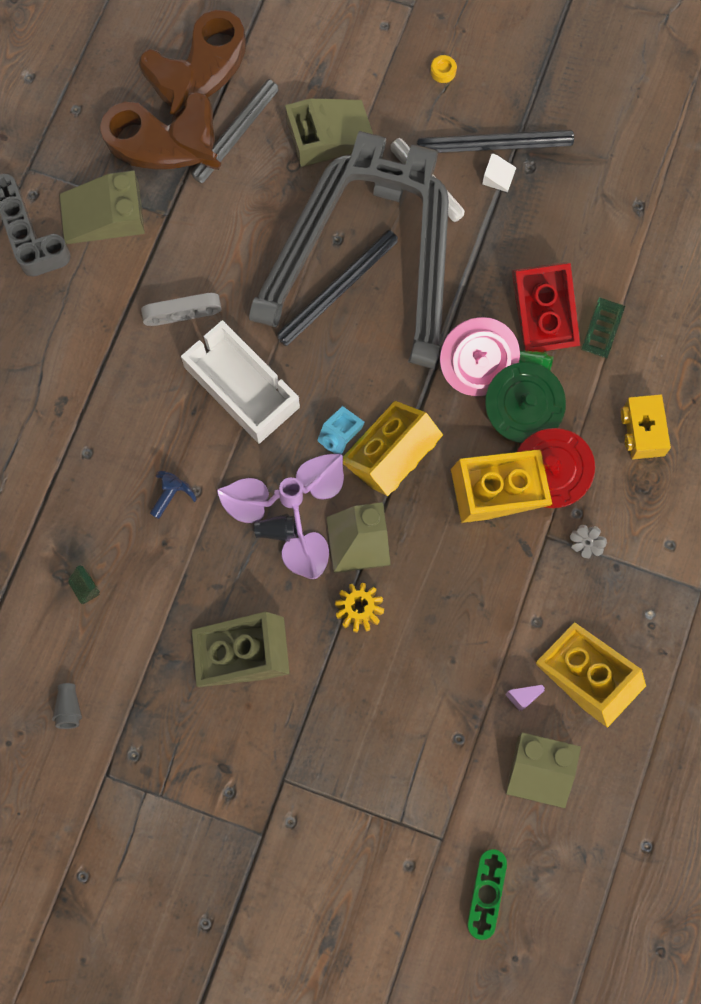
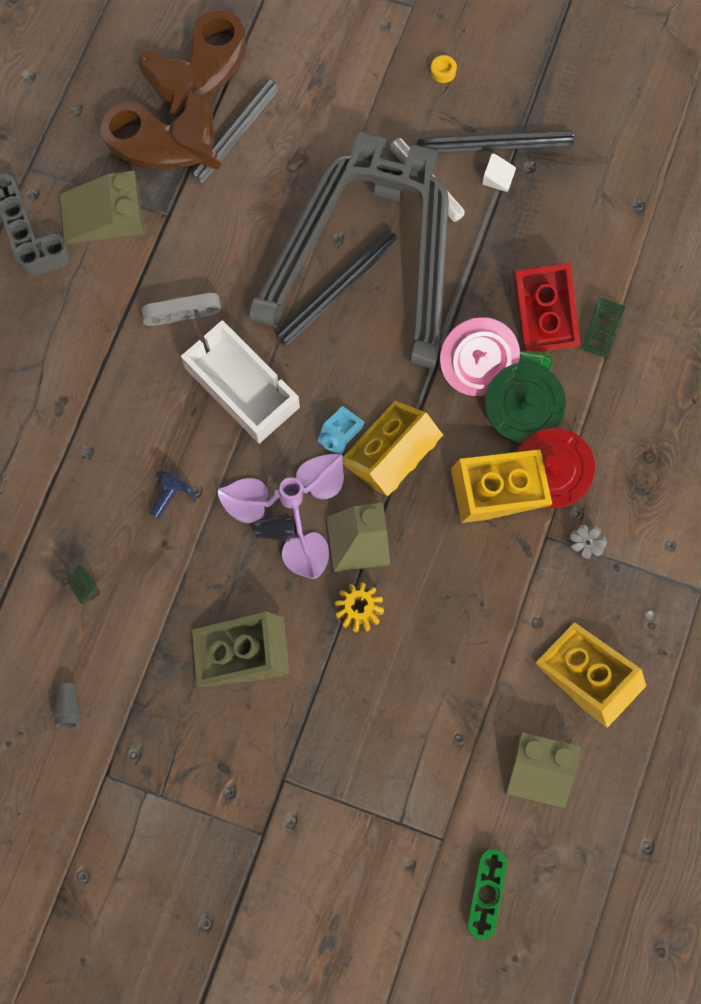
(325, 128): olive slope -> none
(524, 696): lavender slope -> none
(650, 413): yellow brick -> none

